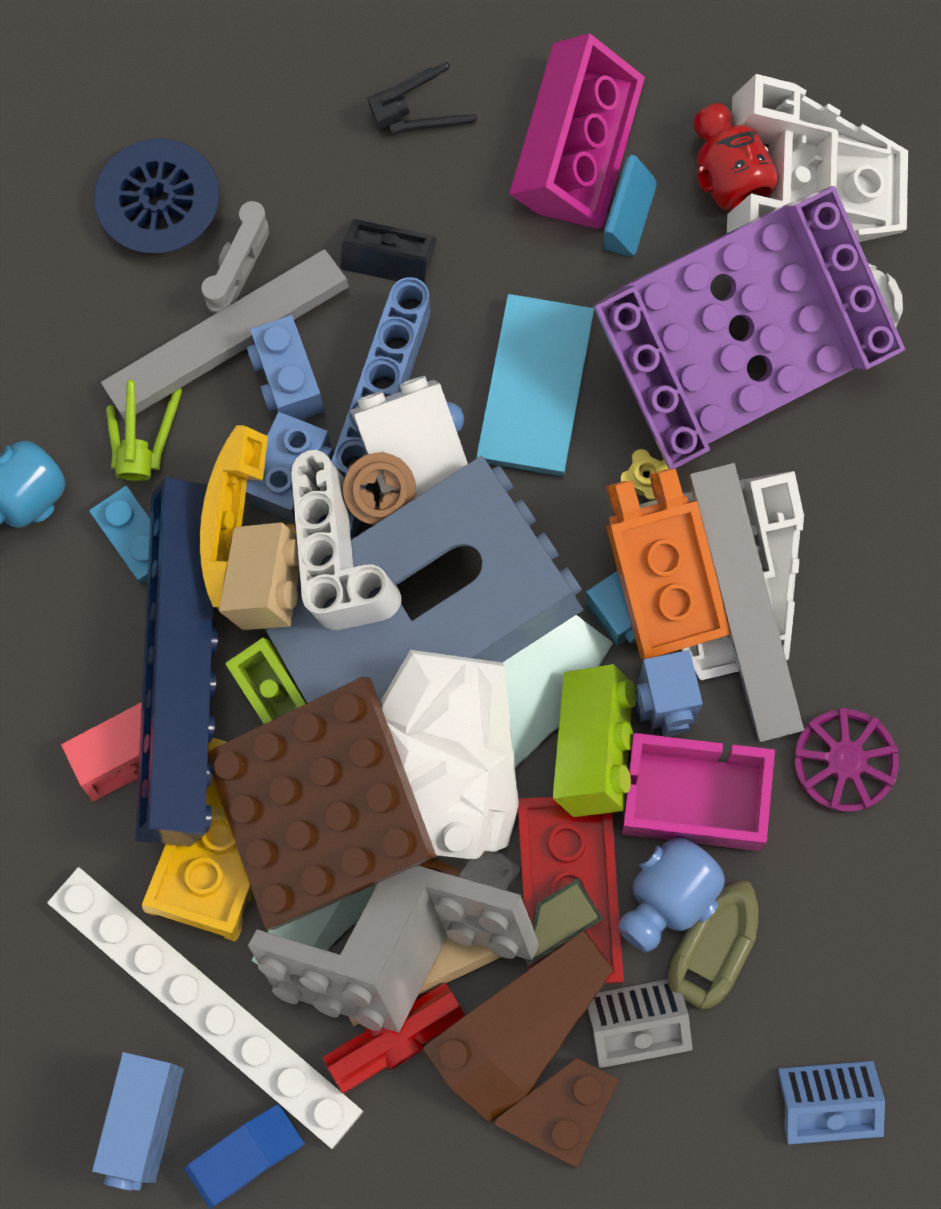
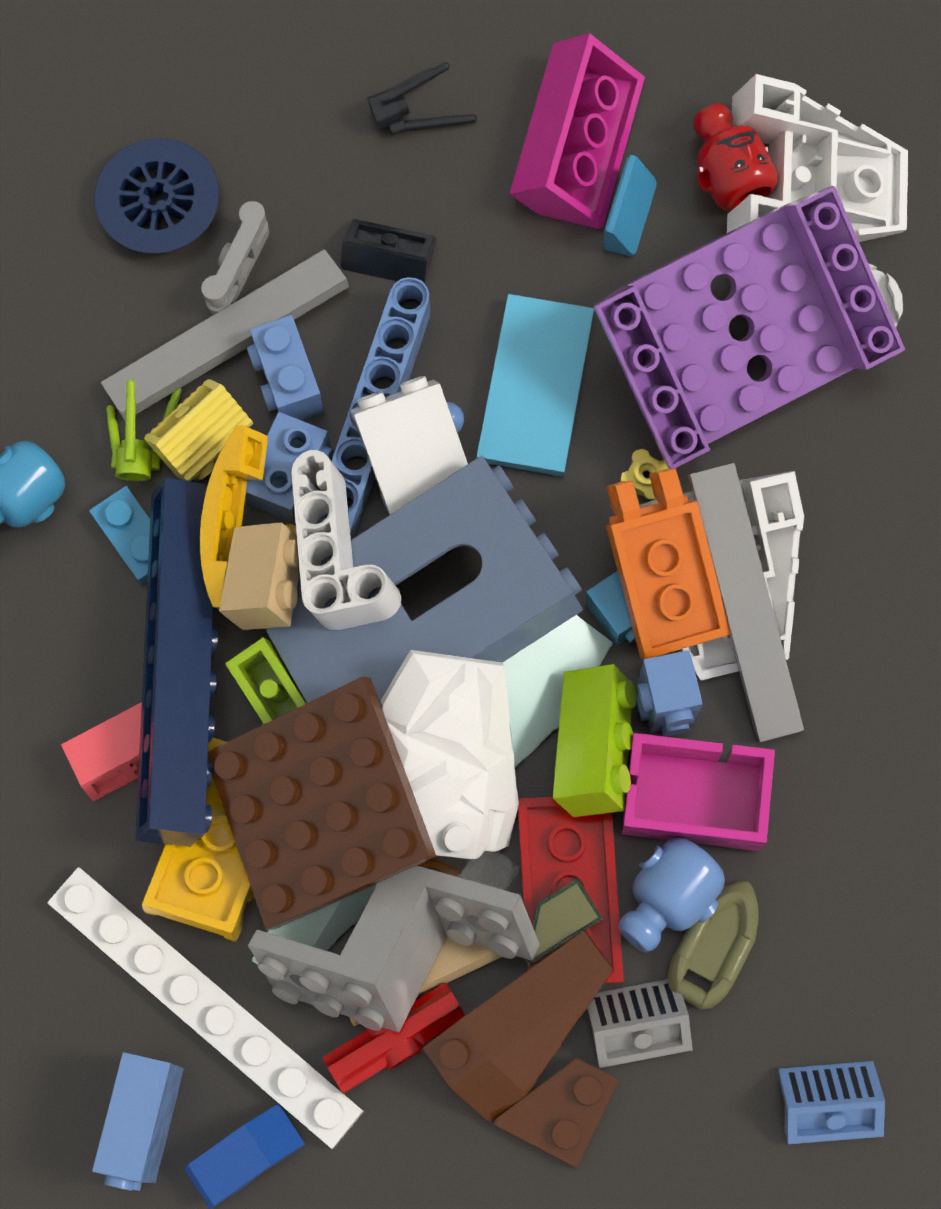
(197, 431): none -> light yellow brick
(365, 471): medium nougat gear -> none
(847, 759): magenta wheel -> none

